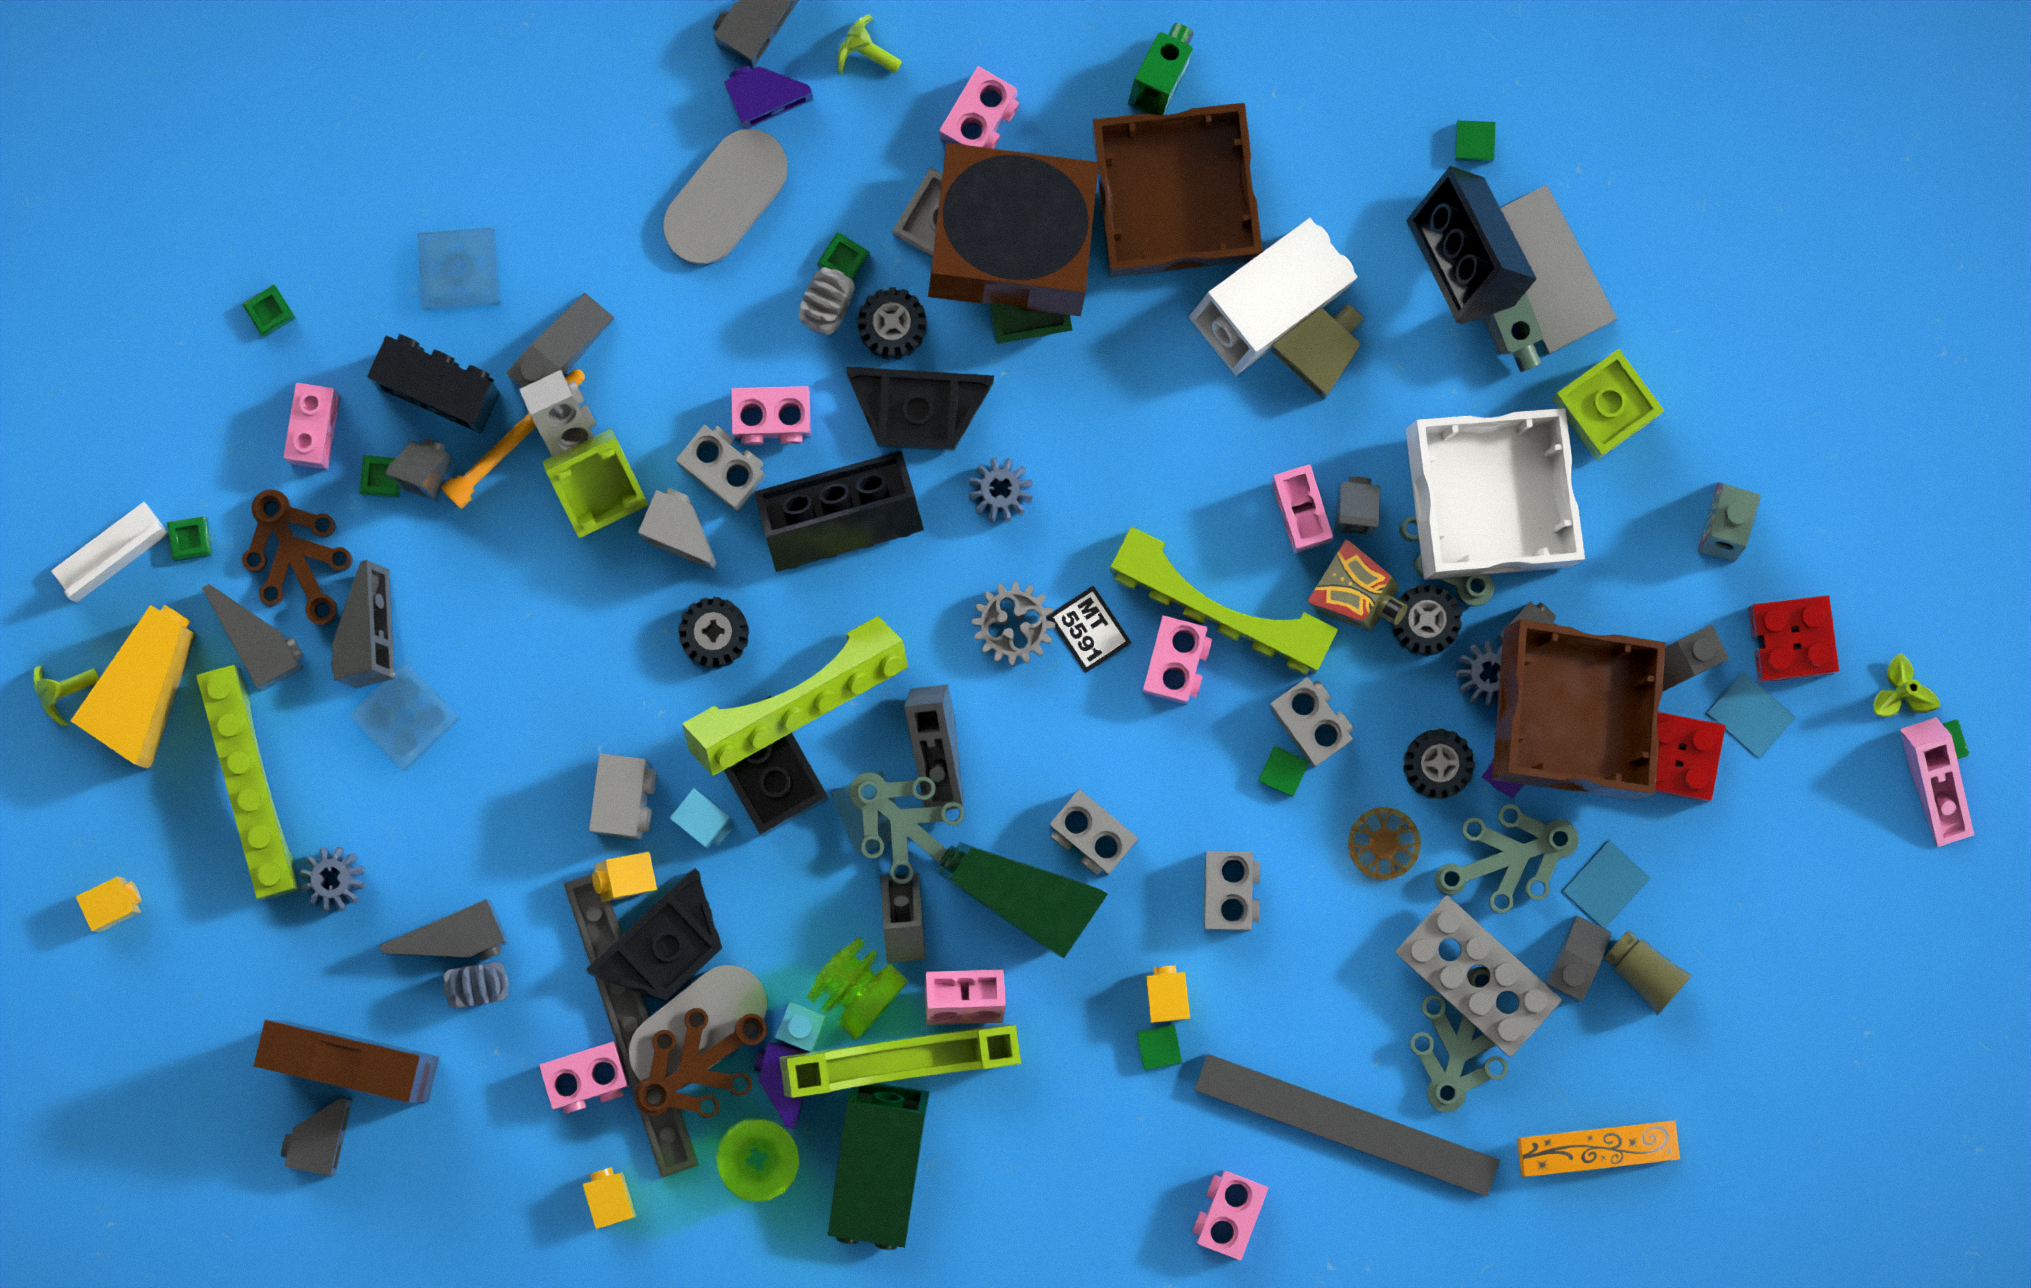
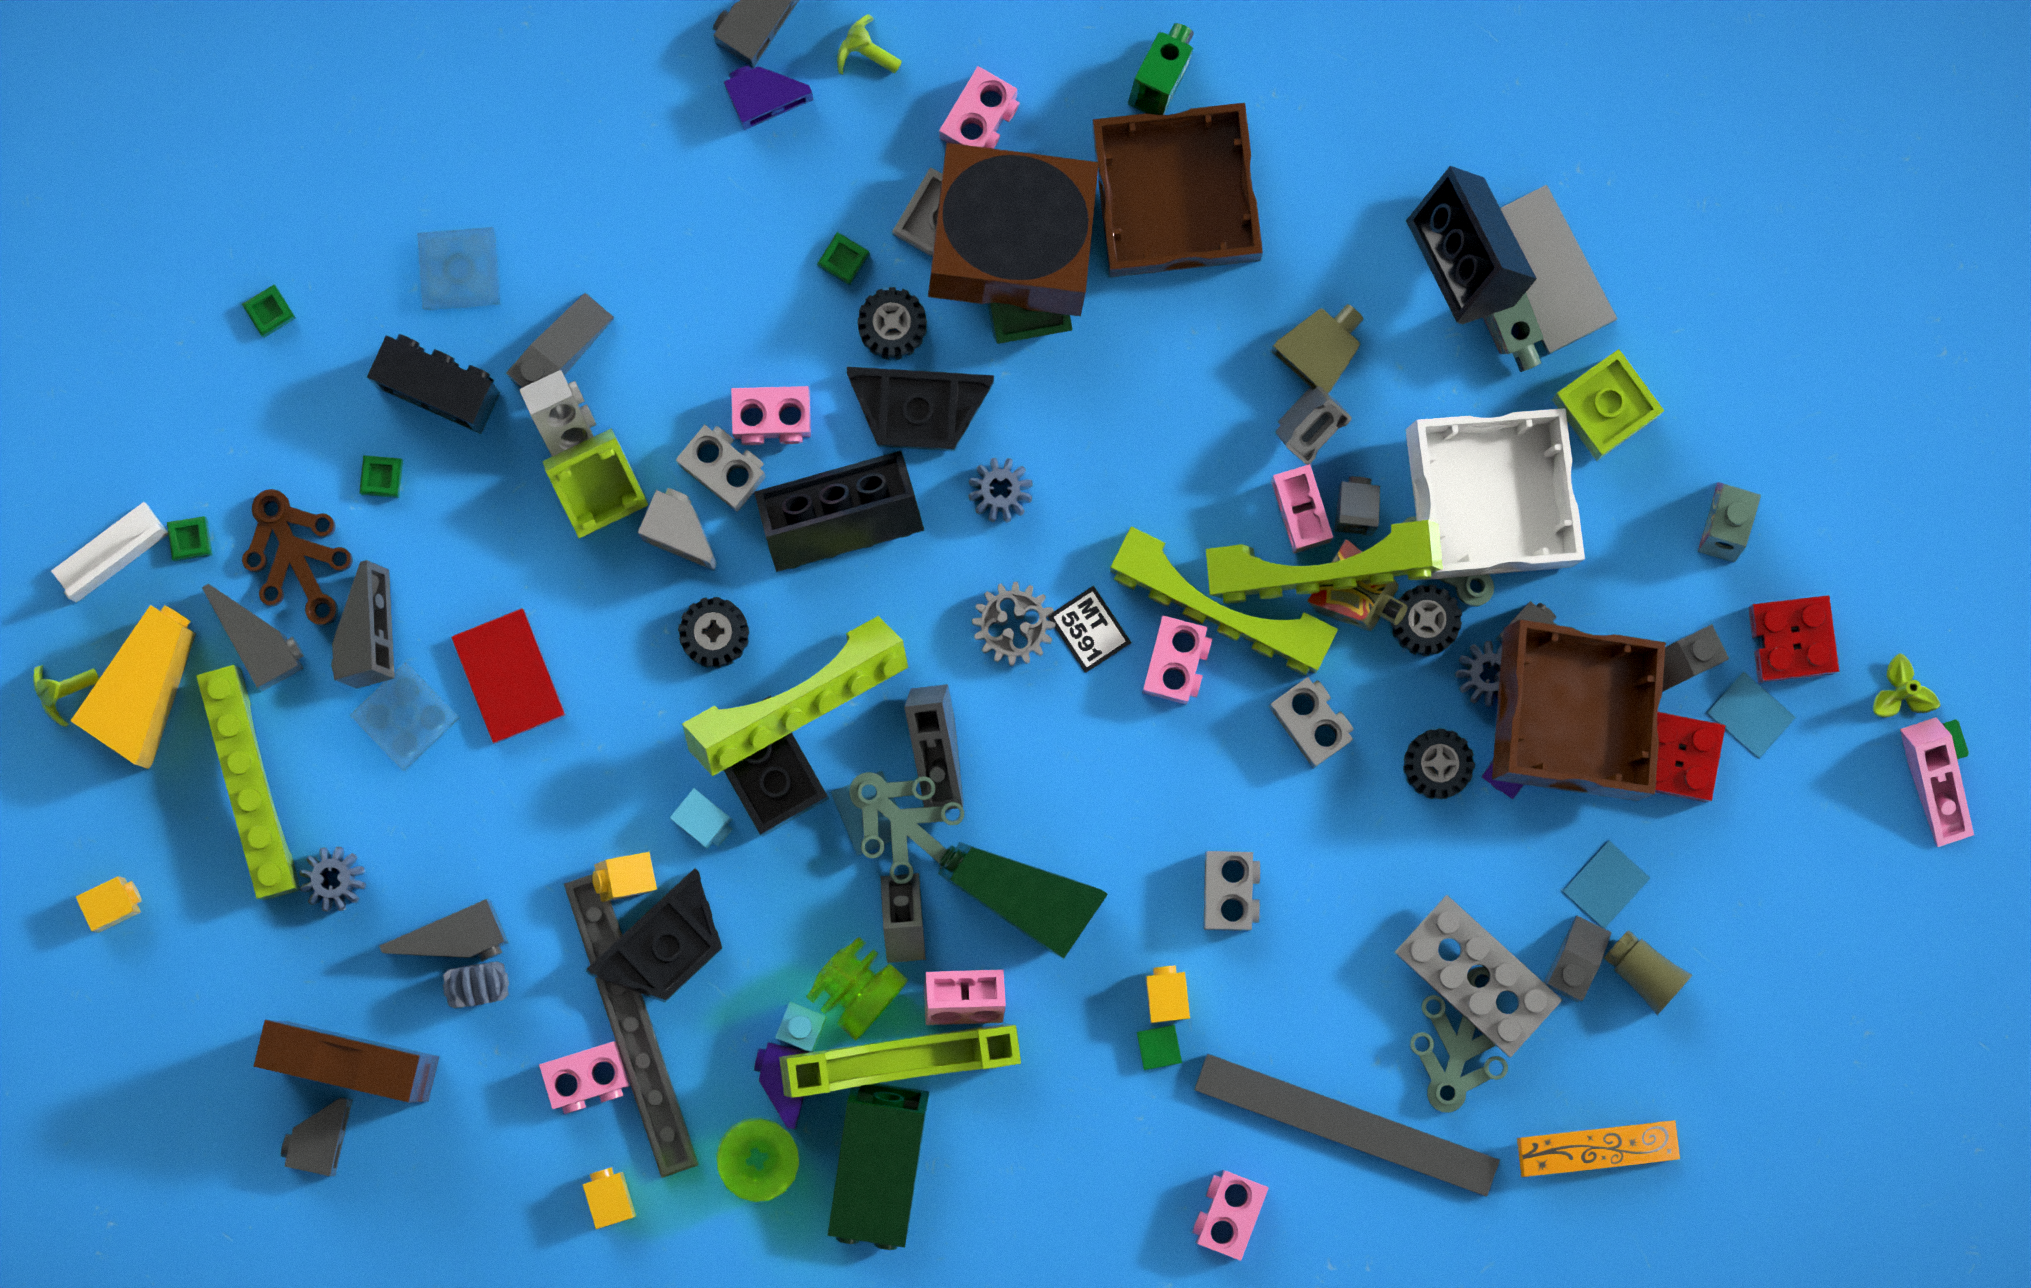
(311, 426): bright pink brick -> none
(421, 468): dark grey slope -> none
(461, 487): light orange piece -> none
(508, 676): none -> red tile
(622, 797): light grey brick -> none
(693, 1068): reddish brown plant -> none
(722, 993): light grey tile -> none
(725, 197): light grey tile -> none
(826, 301): light grey gear -> none
(1099, 825): light grey brick -> none
(1272, 295): white slope -> none
(1283, 771): green tile -> none
(1311, 423): none -> dark grey piece
(1384, 843): clear orange wheel -> none
(1407, 550): none -> lime arch
(1475, 141): green tile -> none
(1513, 855): sand green plant -> none

